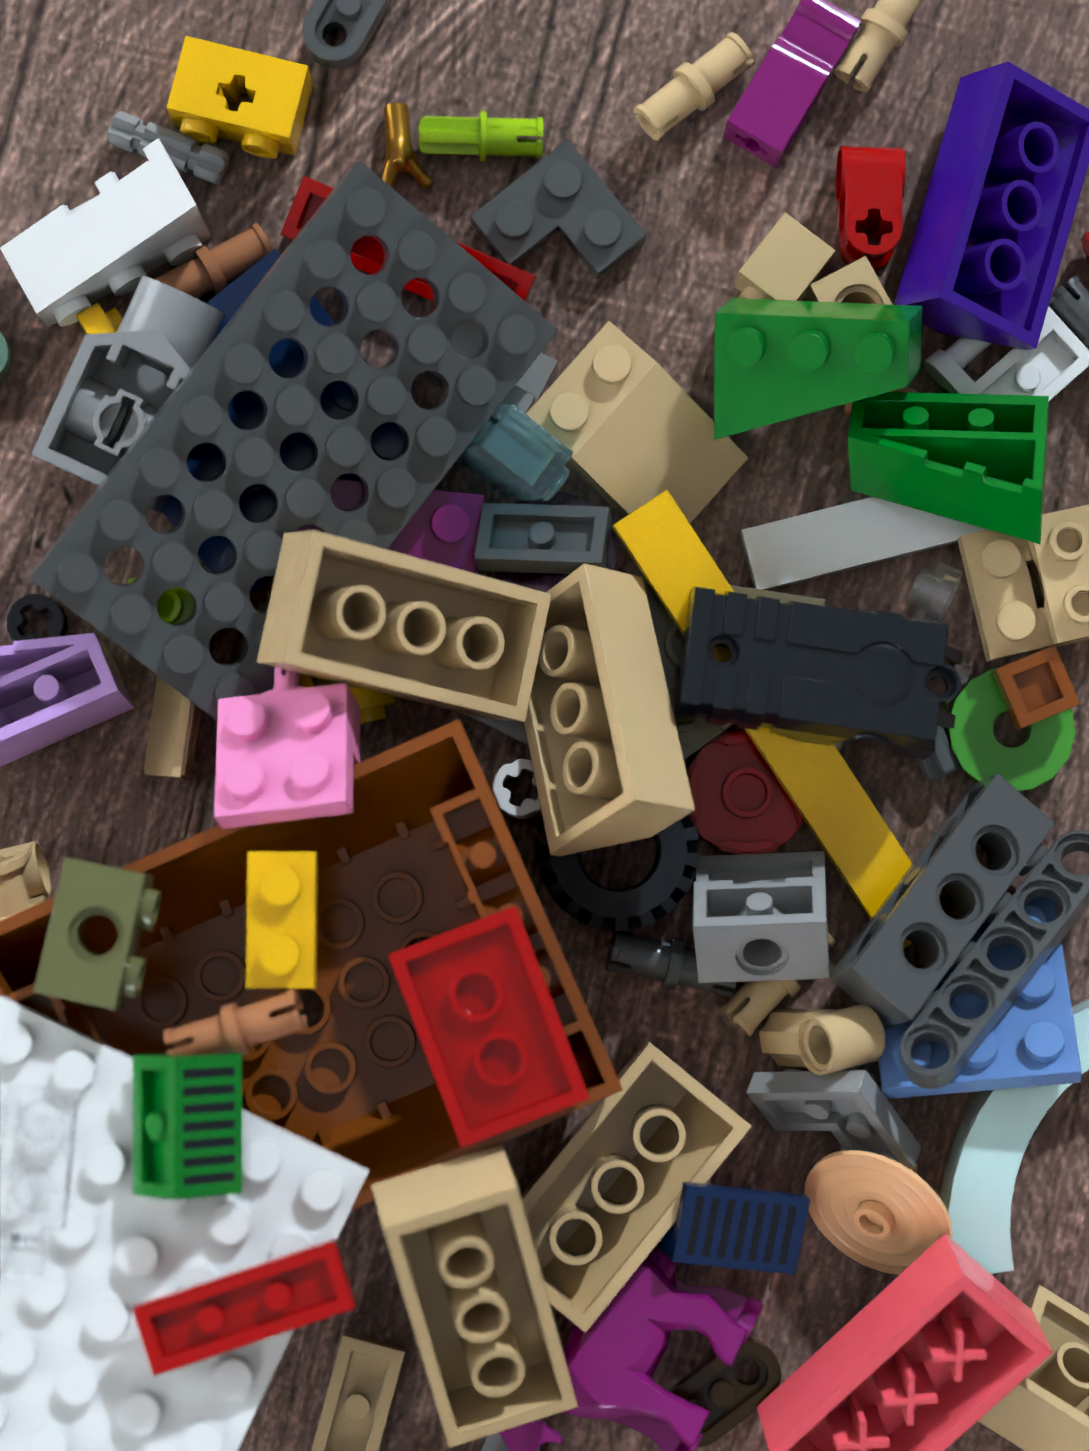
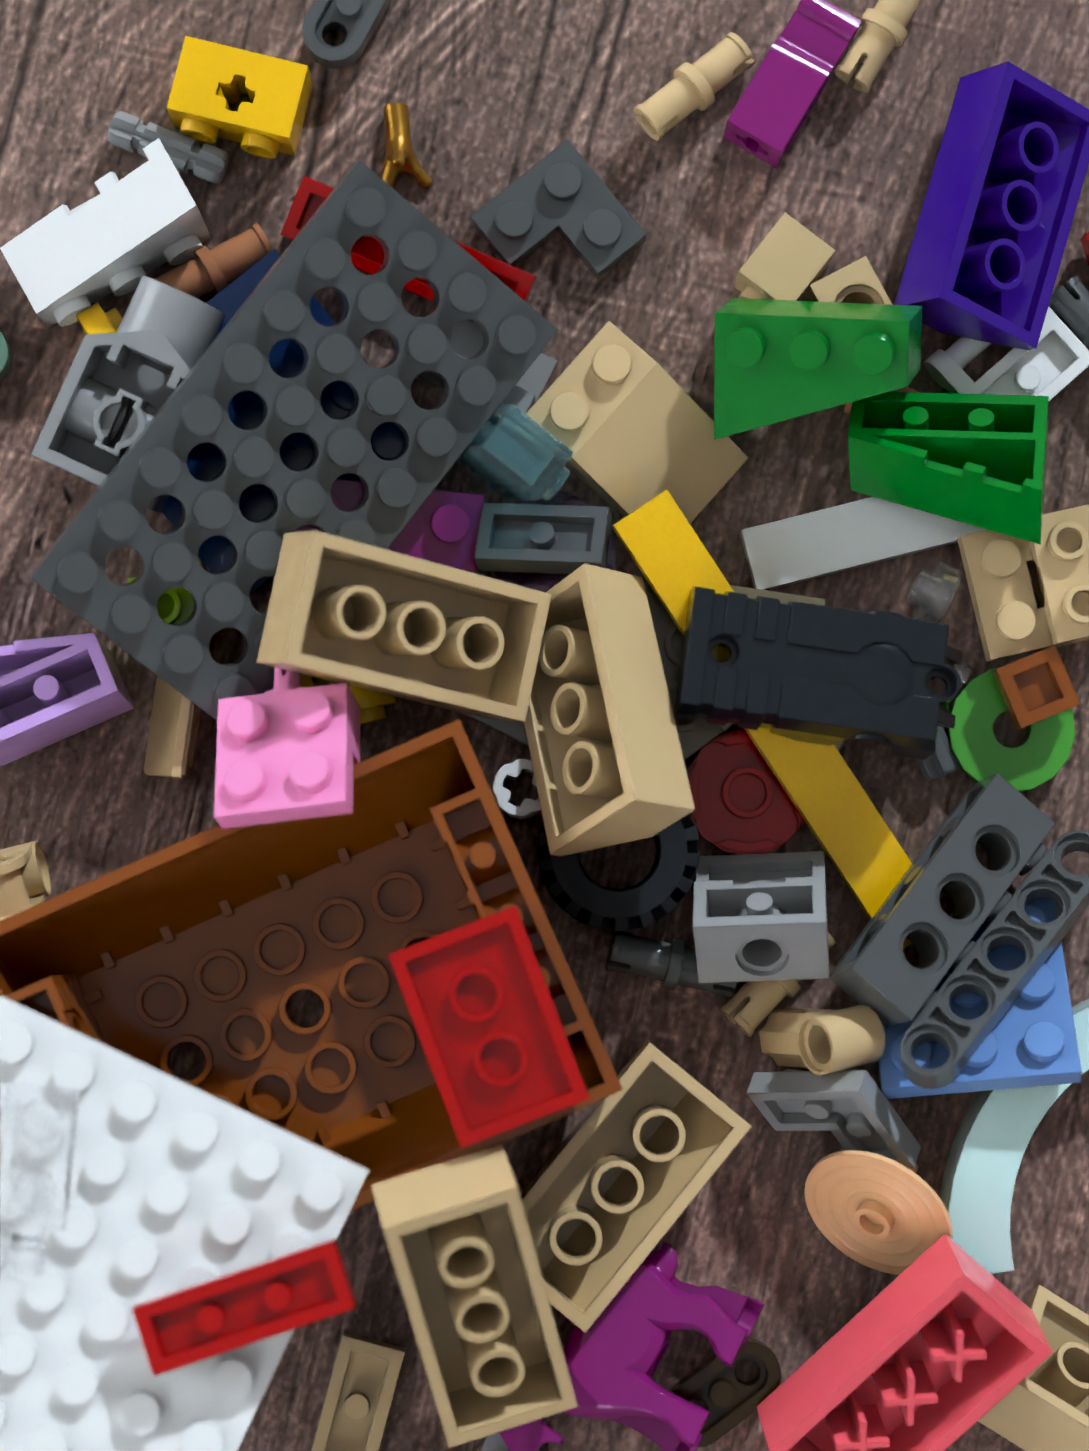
(17, 619): black bush -> none
(67, 963): olive brick -> none
(187, 1125): green panel -> none
(239, 1028): nougat pin -> none
(281, 919): yellow plate -> none
(480, 136): lime axle -> none
(737, 1228): dark blue panel -> none
(871, 197): red piece -> none

